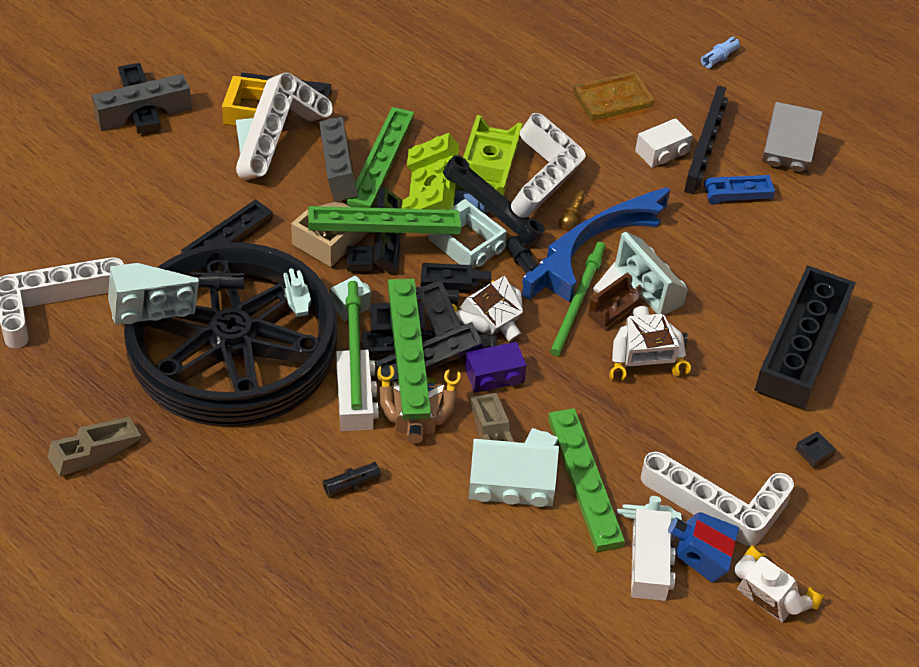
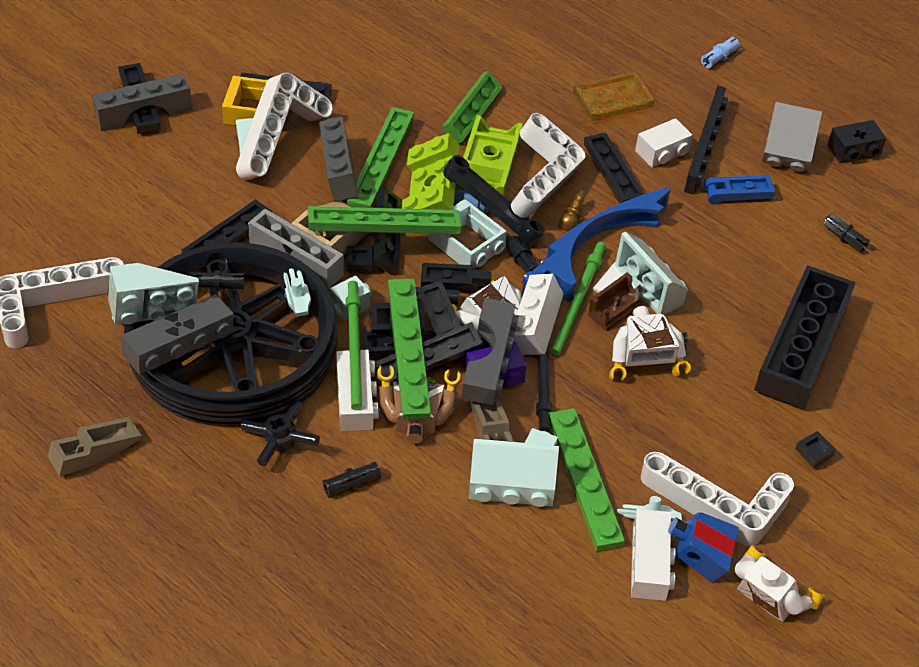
(177, 334): none -> dark grey brick
(277, 233): none -> light grey brick
(280, 433): none -> black bar
(473, 104): none -> bright green plate
(483, 375): none -> dark grey arch
(537, 314): none -> white brick
(543, 406): none -> black bar
(612, 167): none -> black plate
(846, 232): none -> black axle
(856, 141): none -> black brick

